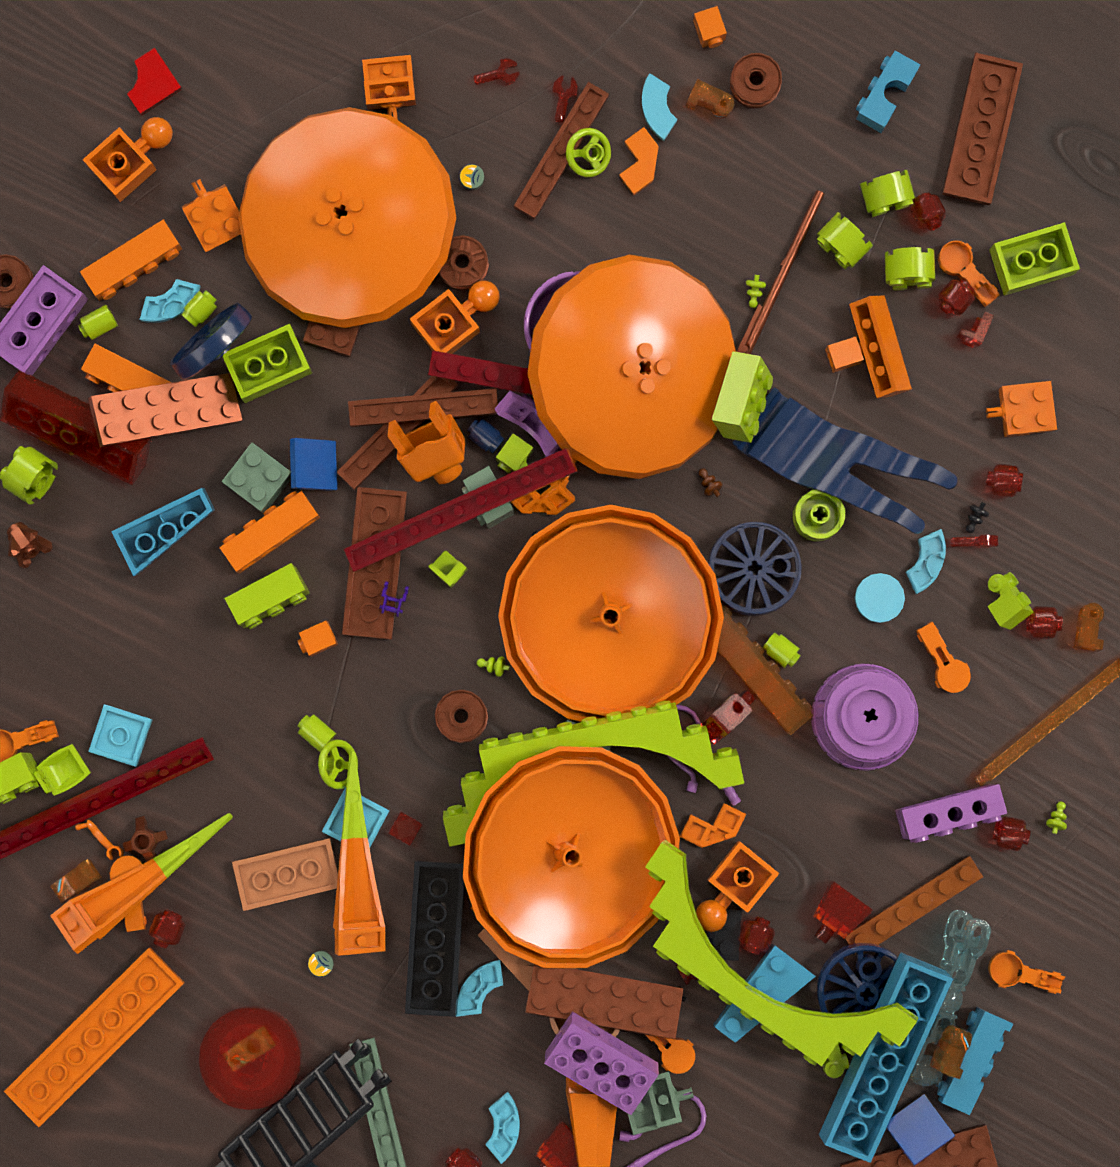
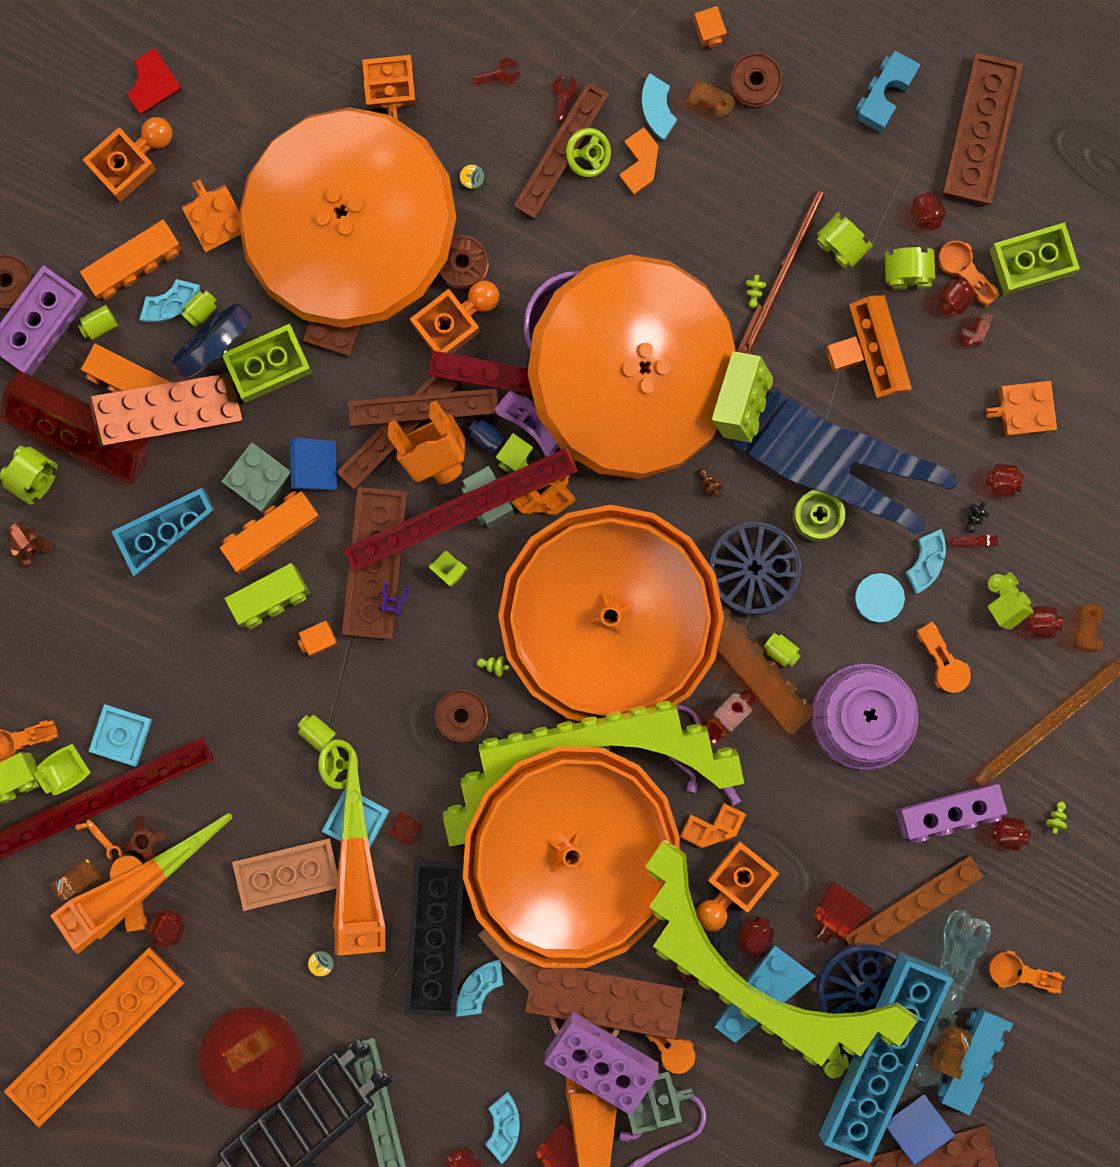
(888, 191): lime brick -> none

